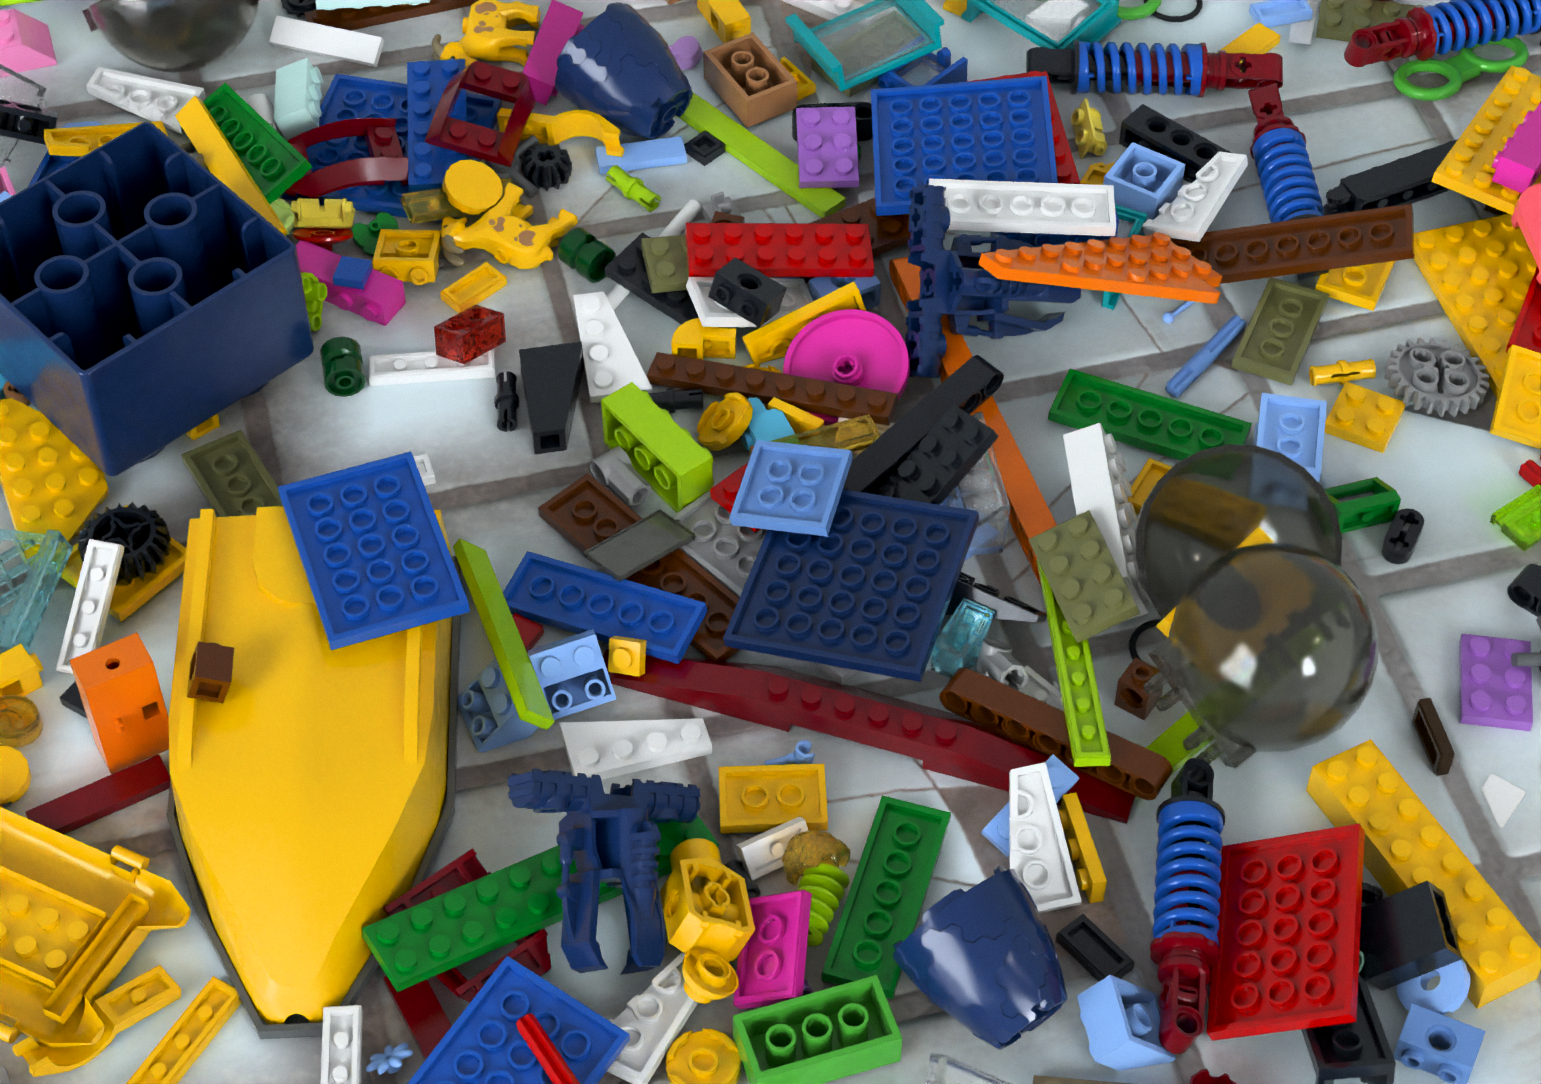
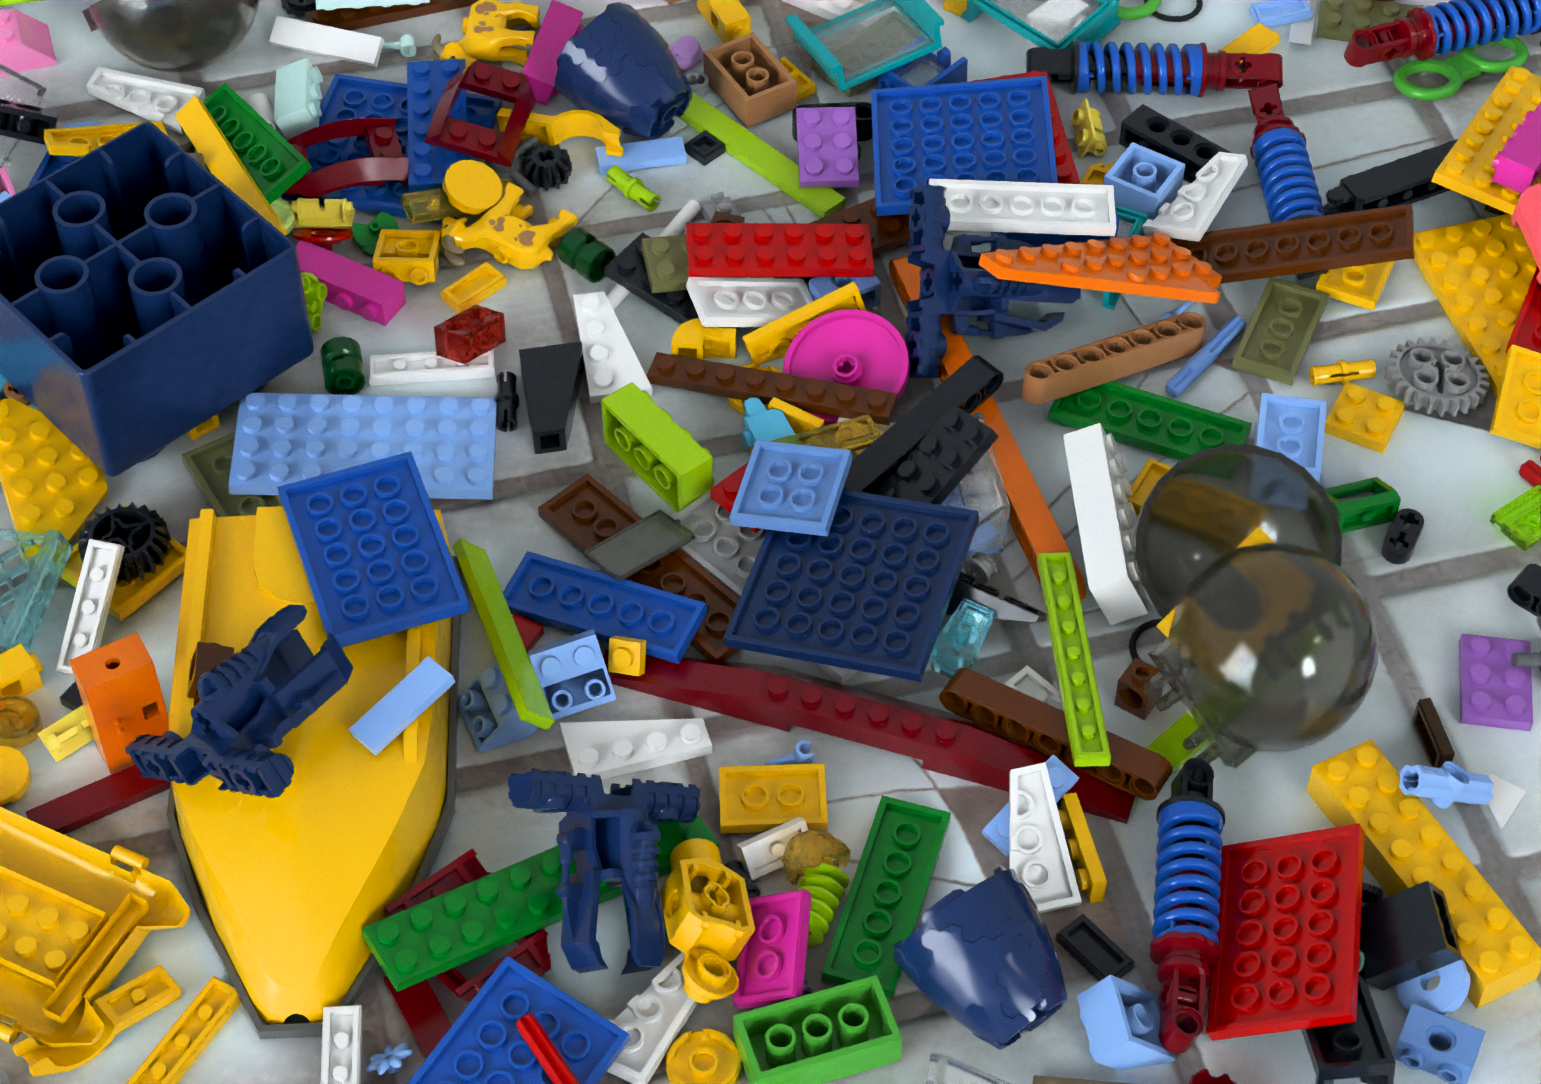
(67, 734): none -> light yellow hinge
(248, 711): none -> dark blue piece
(309, 435): none -> light blue plate
(352, 272): blue tile -> none
(402, 705): none -> light blue tile
(405, 45): none -> light aqua hand
(616, 470): light grey piece -> none
(678, 400): black pin -> none
(700, 83): none -> light grey bush
(724, 421): yellow tile -> none
(747, 292): black brick -> none
(980, 567): none -> light grey bush
(998, 664): light grey piece -> none
(1083, 576): olive plate -> none
(1112, 358): none -> medium nougat beam
(1446, 784): none -> light blue piece

